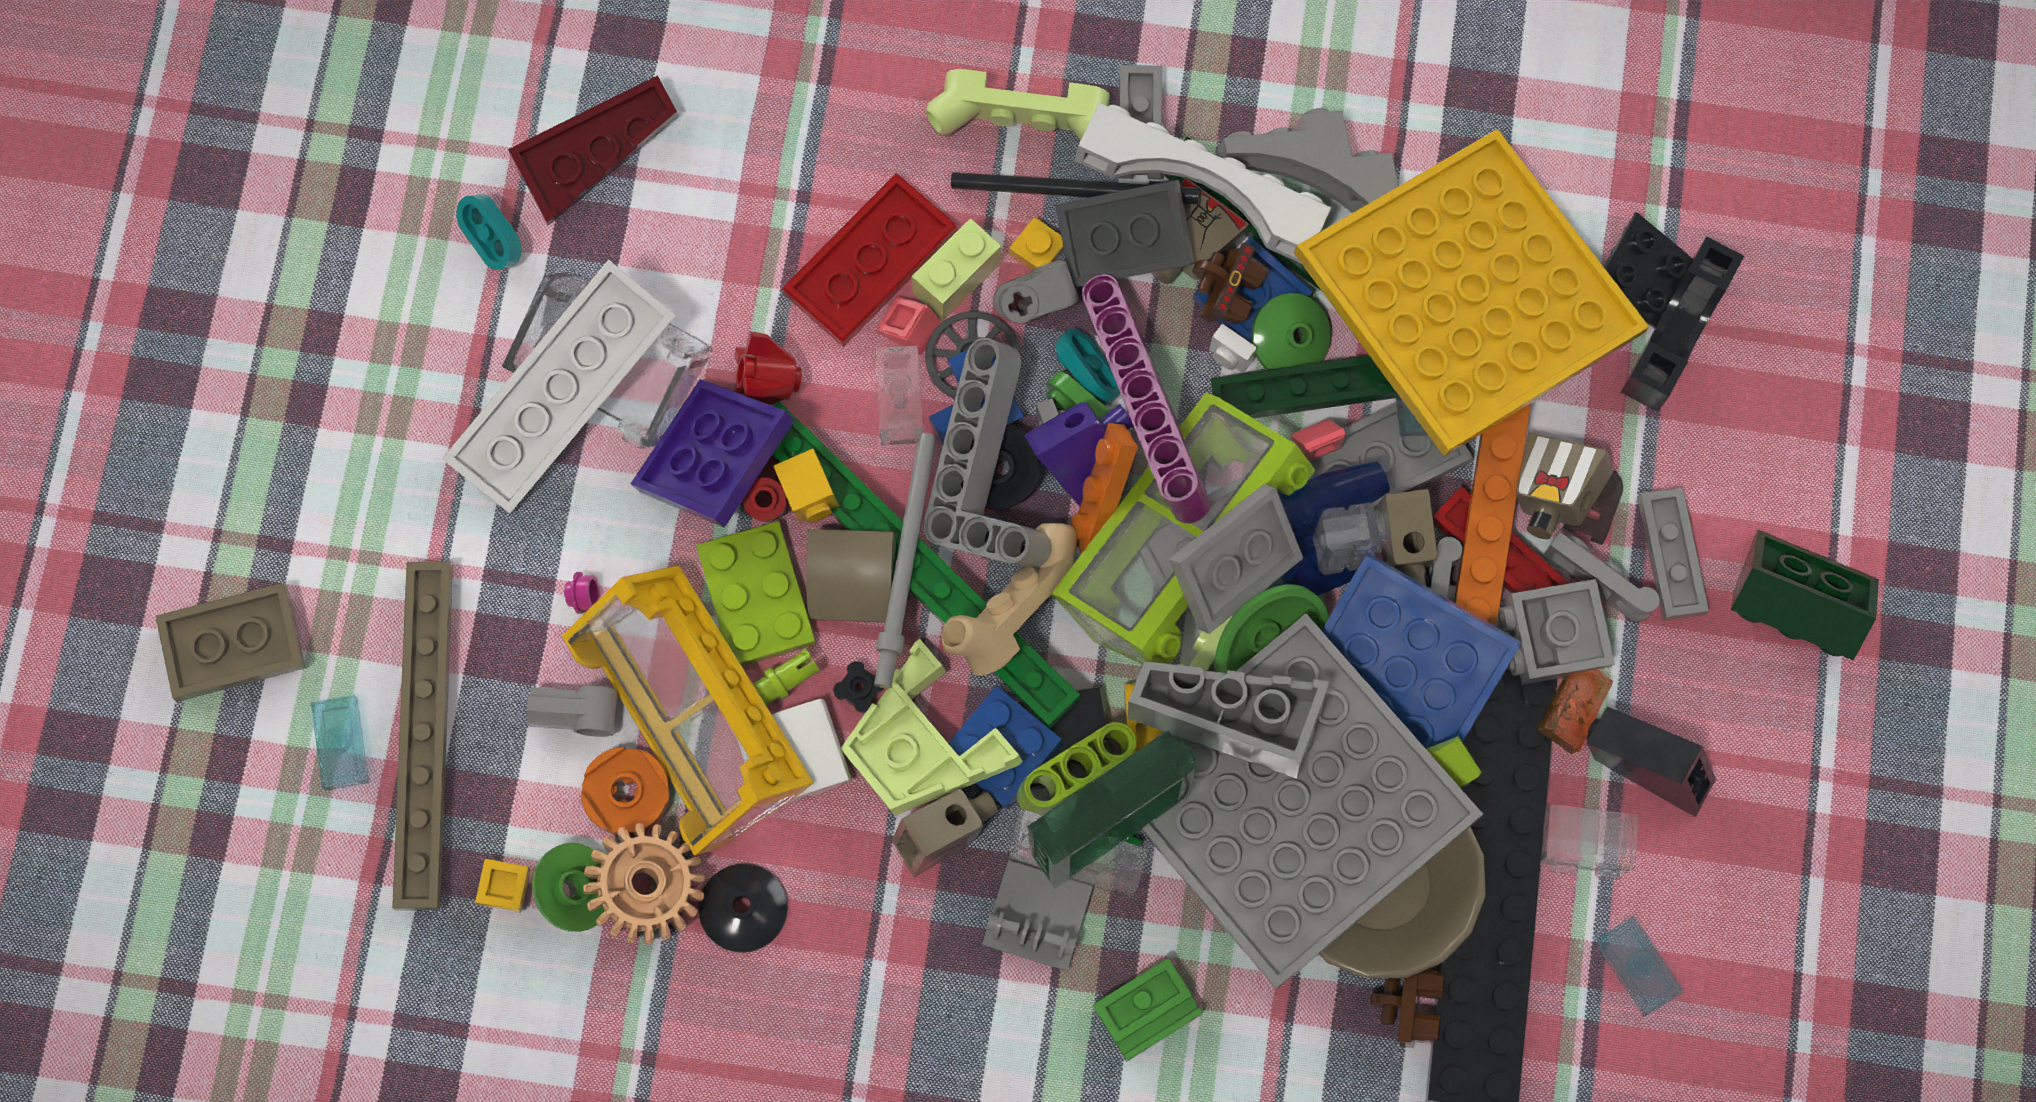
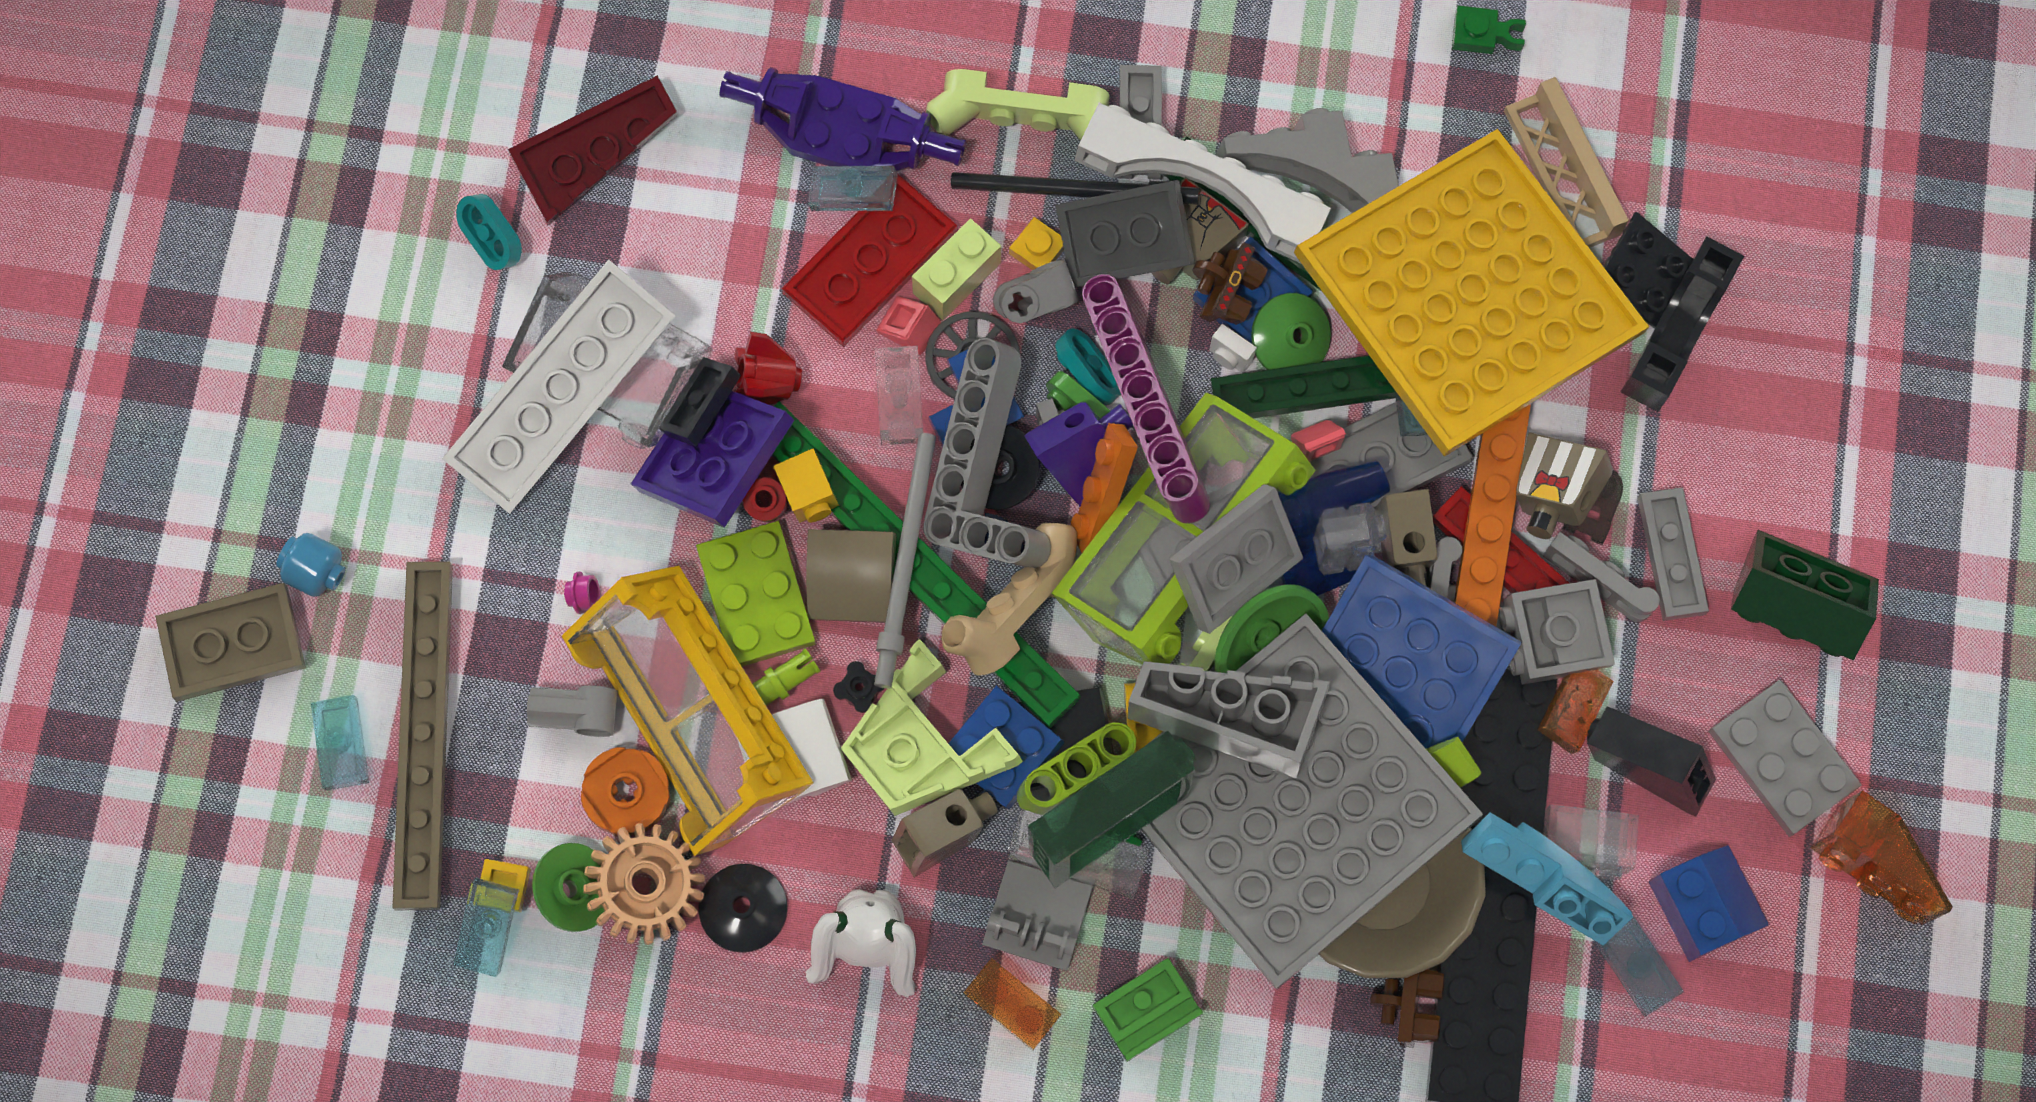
(310, 564): none -> dark azure head
(486, 927): none -> clear light blue plate
(699, 401): none -> black plate
(840, 121): none -> dark purple plate
(852, 188): none -> clear light blue plate
(865, 933): none -> white hair
(1012, 1004): none -> clear orange plate
(1479, 31): none -> green plate
(1551, 874): none -> medium azure slope
(1578, 156): none -> tan fence
(1708, 902): none -> blue slope
(1784, 758): none -> light grey plate
(1883, 858): none -> clear orange slope

